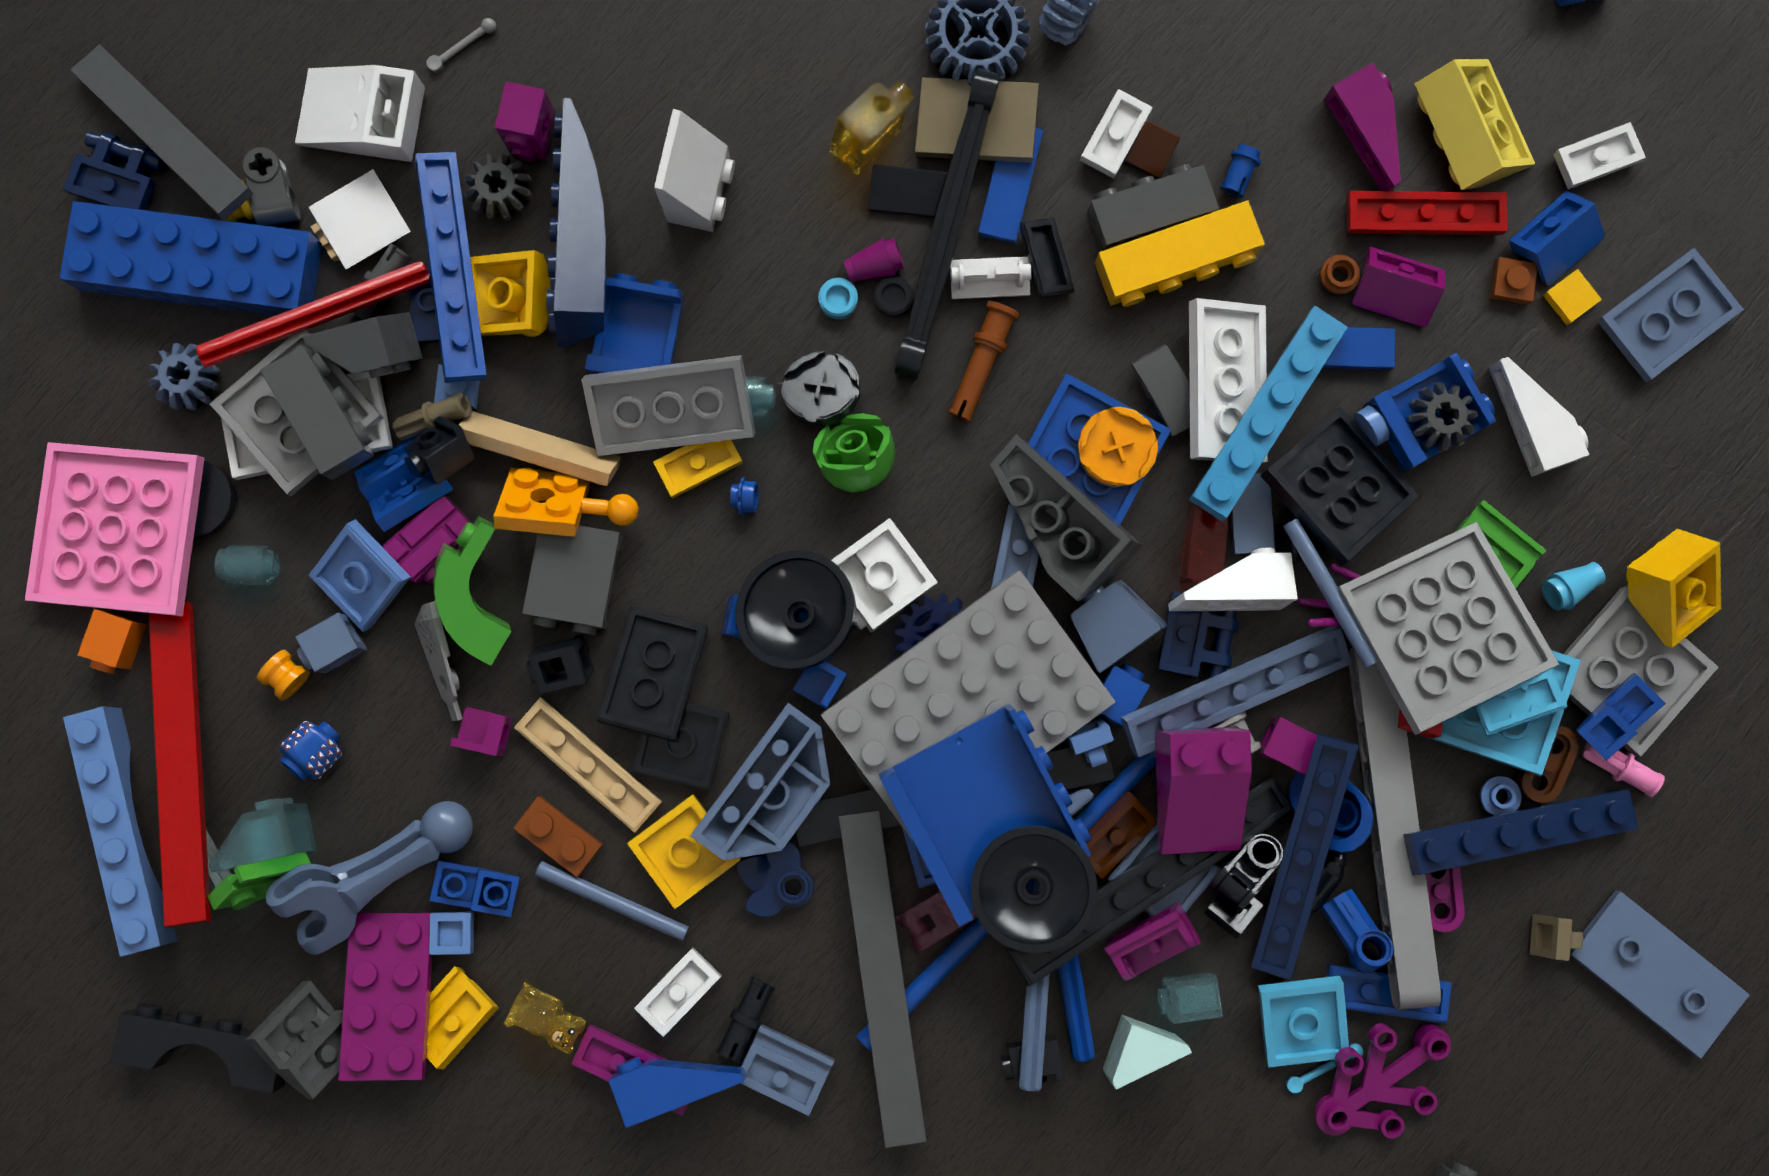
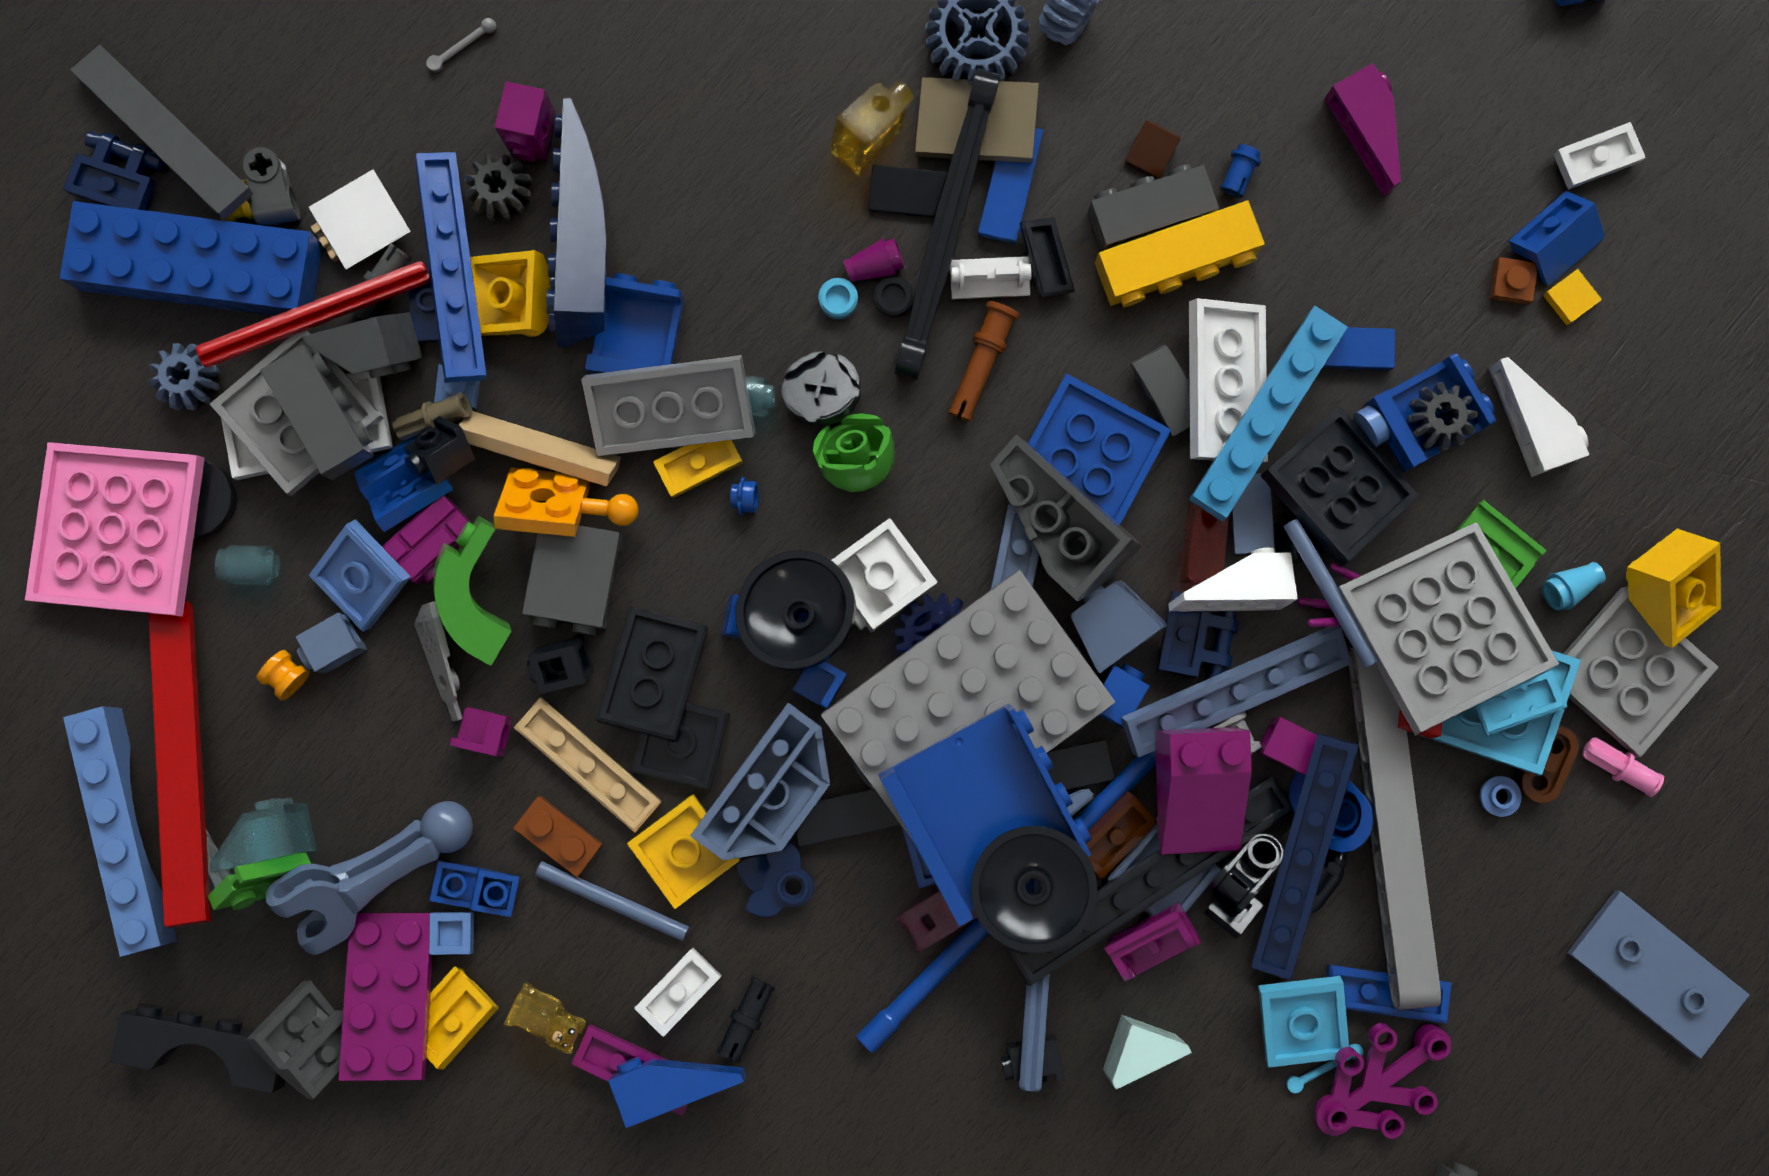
(111, 641): orange brick -> none
(310, 750): blue head -> none
(361, 111): white slope -> none
(693, 174): white slope -> none
(786, 1069): sand blue plate -> none
(882, 979): dark grey tile -> none
(1076, 1010): blue axle -> none
(1090, 741): medium blue tile -> none
(1116, 133): white plate -> none
(1117, 447): light orange tile -> none
(1190, 997): clear light blue brick -> none
(1347, 266): dark orange plate -> none
(1354, 927): blue piece -> none
(1399, 287): magenta panel -> none
(1426, 213): red plate -> none
(1449, 892): magenta plate -> none
(1473, 123): light yellow slope -> none
(1520, 831): dark blue plate -> none
(1553, 937): dark tan tile -> none
(1619, 716): blue slope -> none
(1670, 315): sand blue plate -> none

